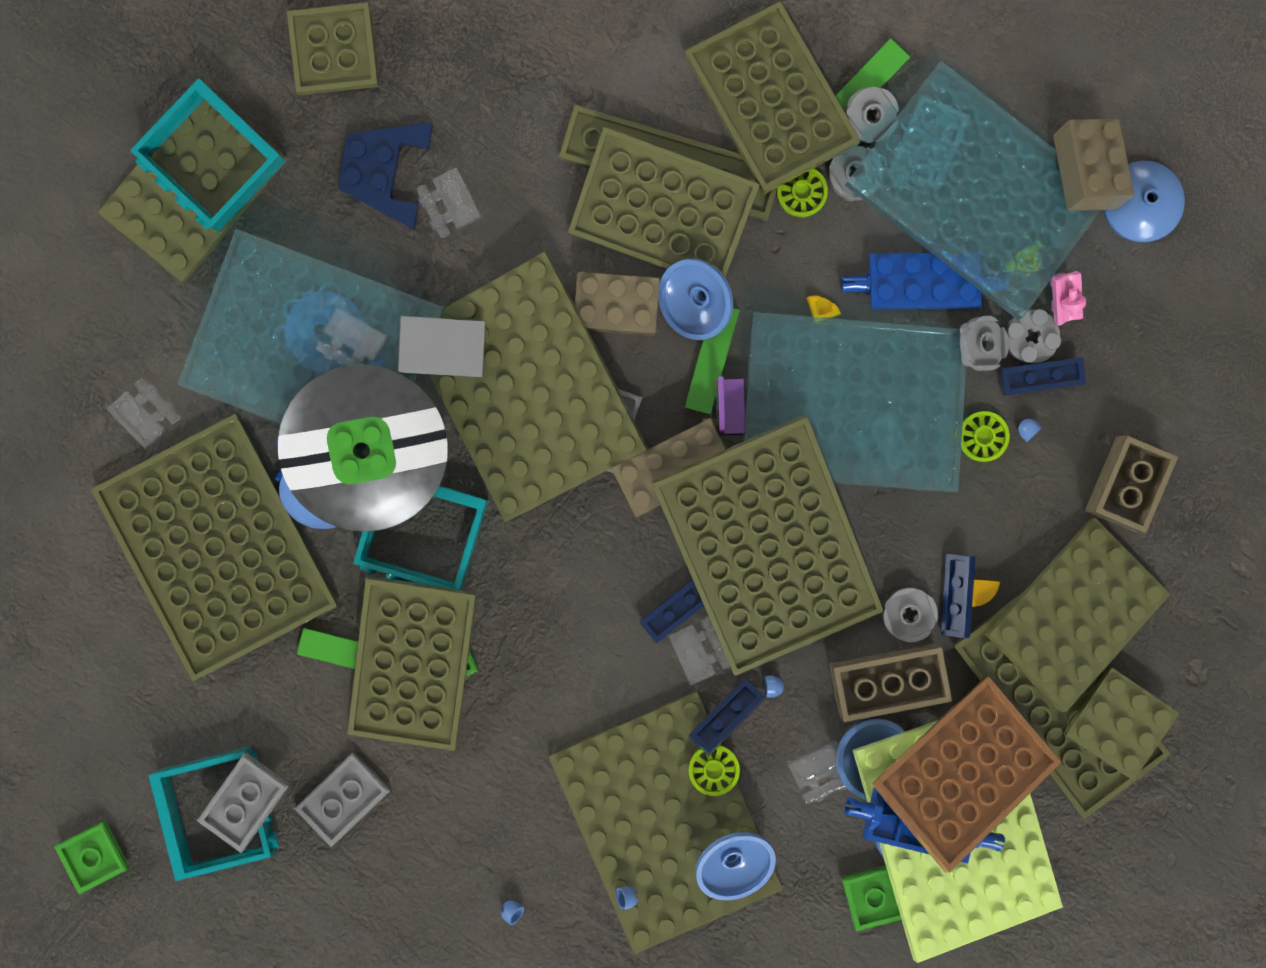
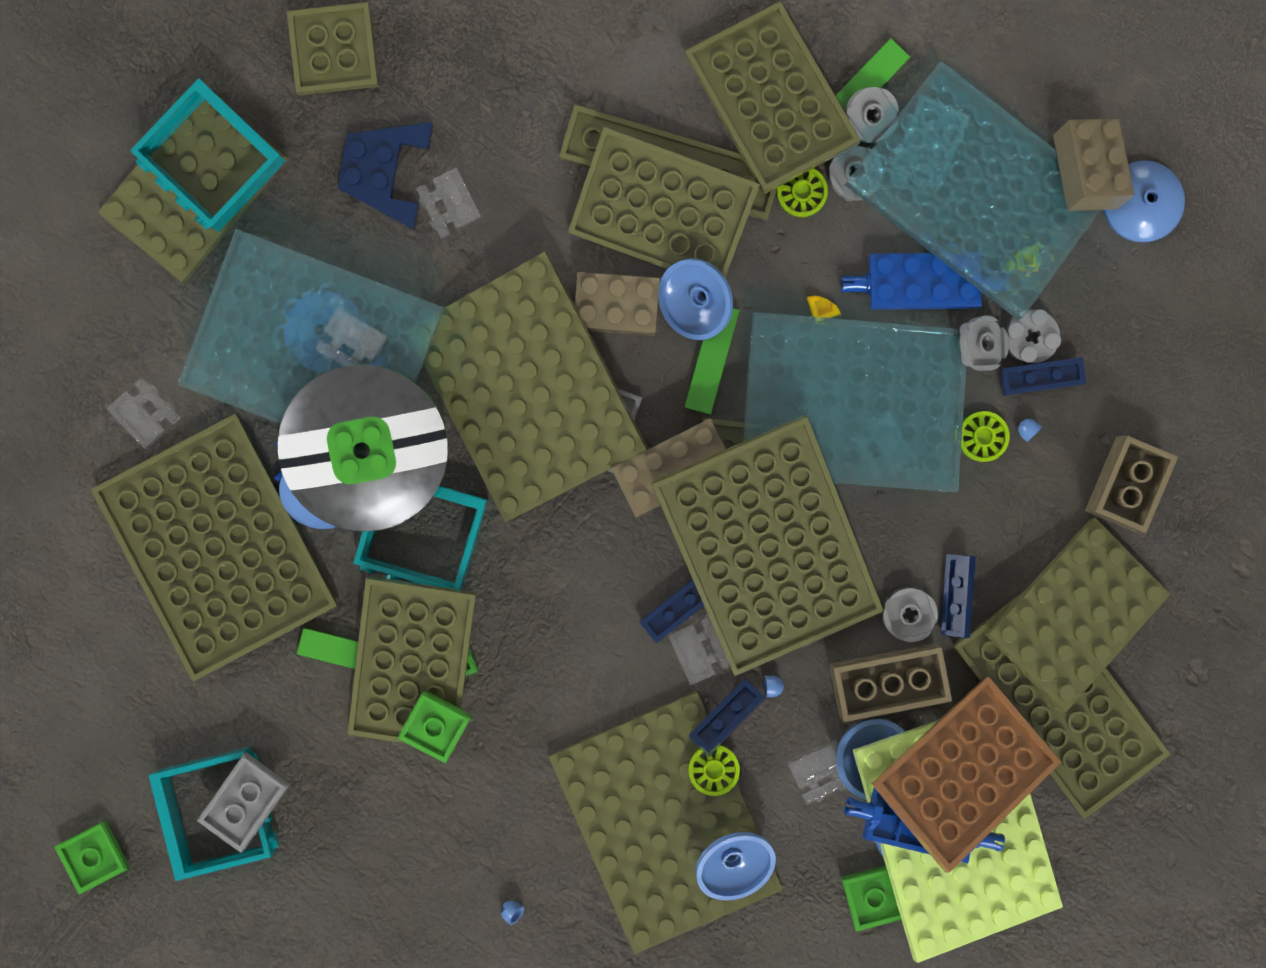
(342, 799): light grey tile -> none
(434, 726): none -> bright green plate
(441, 346): light grey tile -> none
(626, 897): medium blue hinge -> none
(730, 406): medium lavender panel -> none
(984, 591): yellow tile -> none
(1067, 297): bright pink hips -> none
(1121, 723): olive plate -> none

